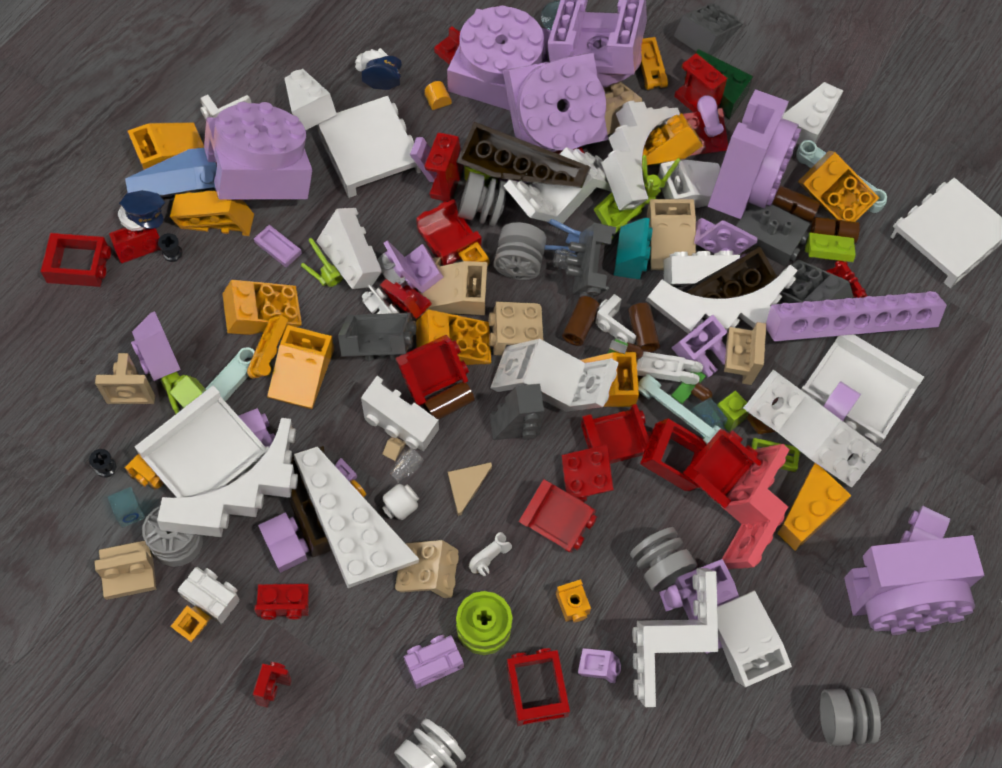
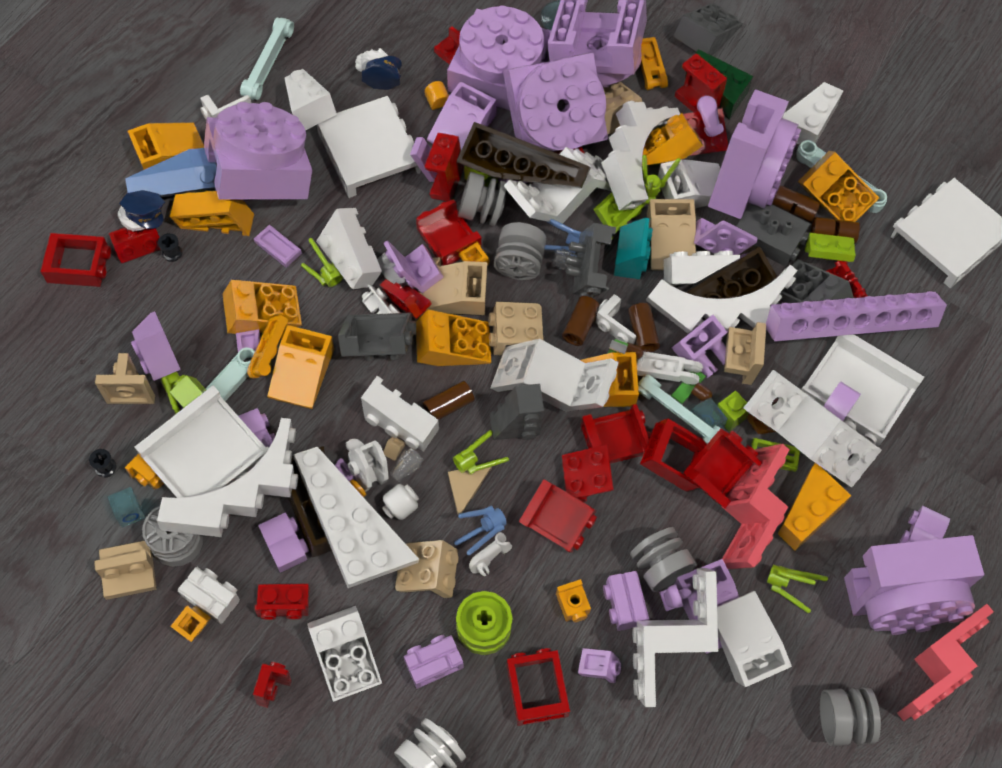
(248, 339): none -> lavender tile
(253, 86): none -> light aqua piece
(344, 653): none -> white slope
(367, 463): none -> white hinge
(432, 367): red panel -> none
(461, 110): none -> lavender slope
(467, 458): none -> lime plant
(492, 521): none -> medium blue plant
(626, 600): none -> lavender brick
(780, 576): none -> lime plant
(946, 664): none -> coral bracket

